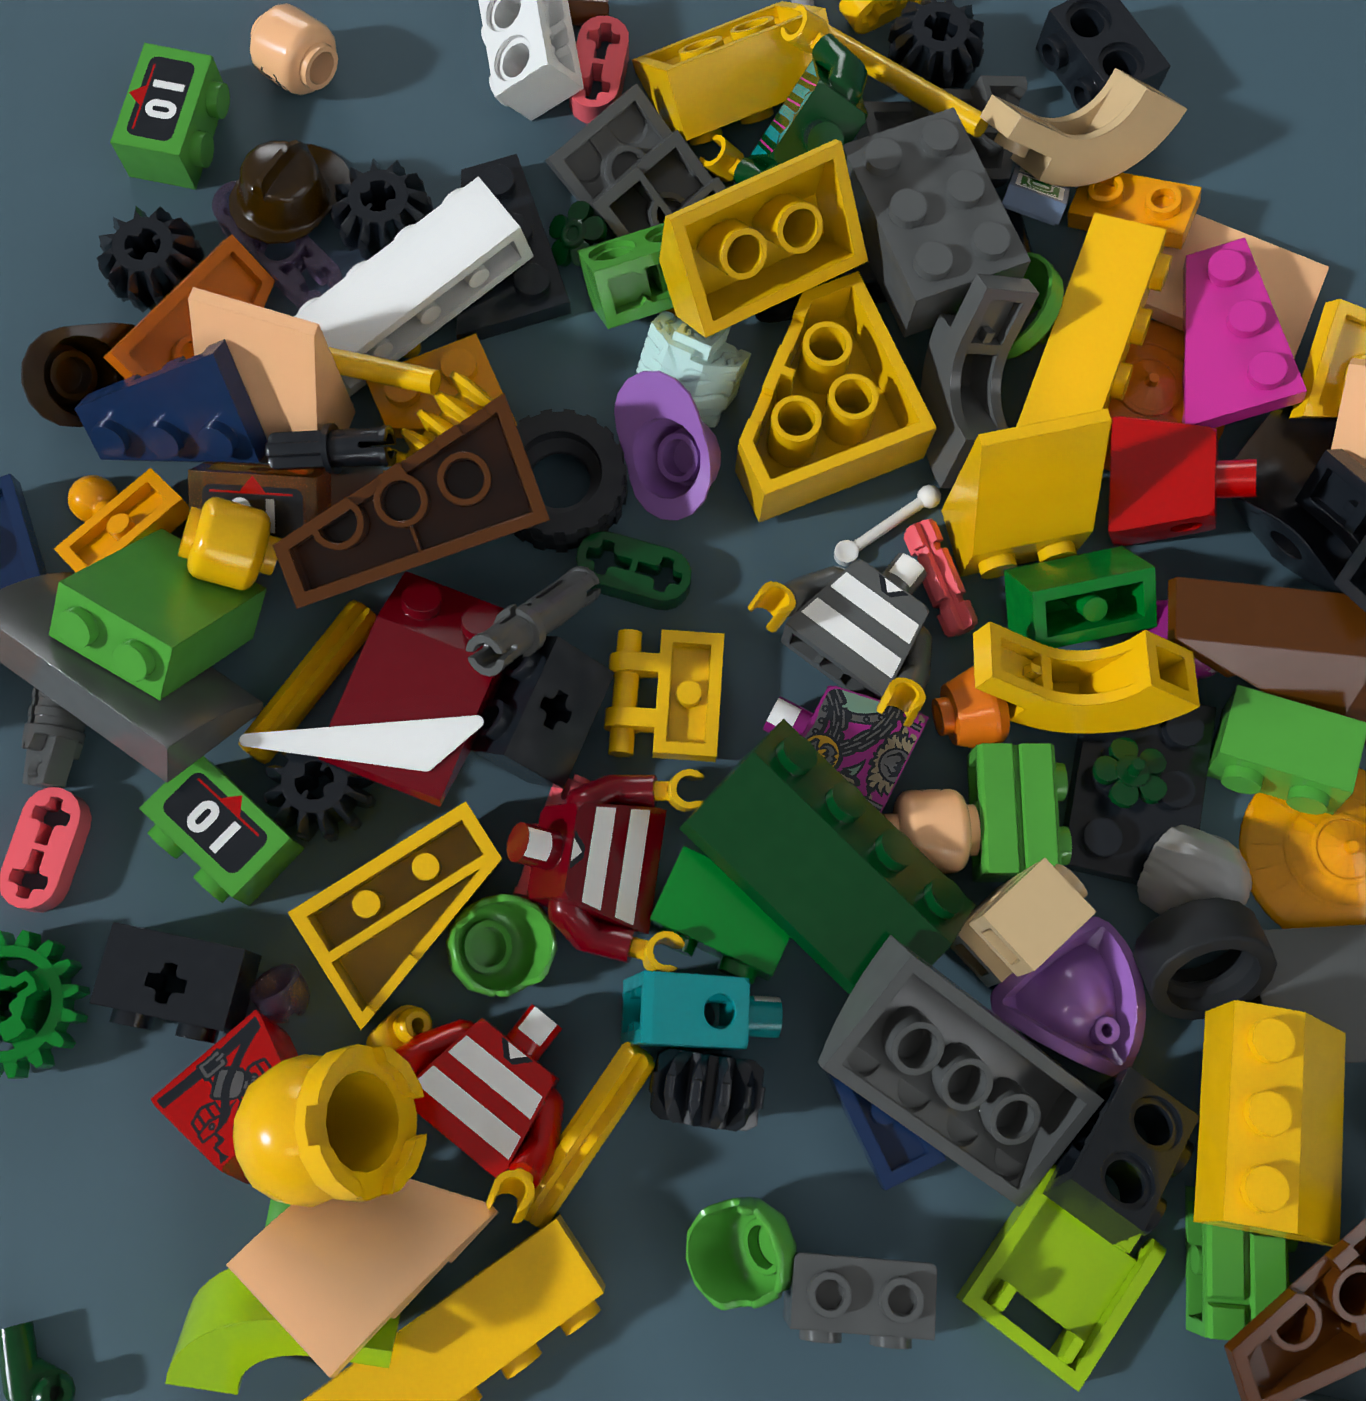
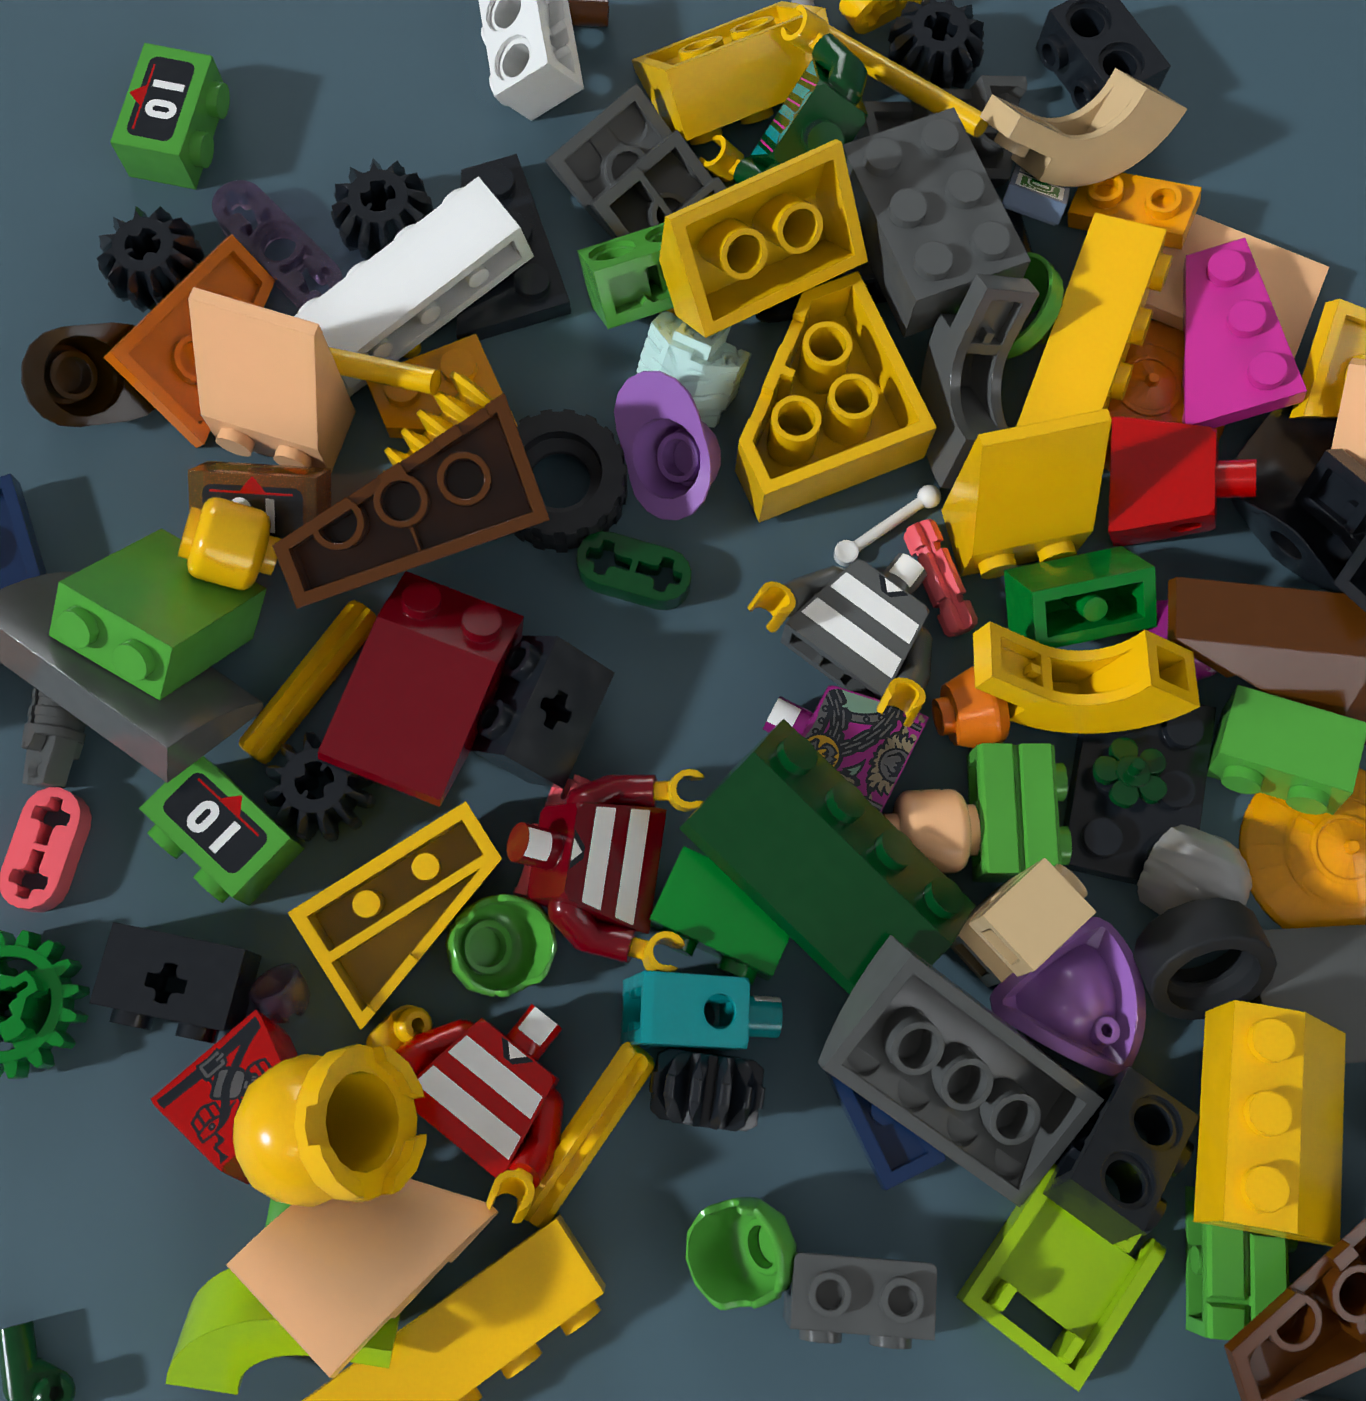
(118, 518): light orange plate -> none
(179, 413): dark blue wing -> none
(285, 190): dark brown piece -> none
(293, 49): light nougat head -> none
(331, 448): black axle -> none
(398, 744): white sticker -> none
(525, 627): dark grey pin -> none
(575, 232): dark green plant -> none
(608, 71): coral beam -> none
(686, 700): yellow plate -> none

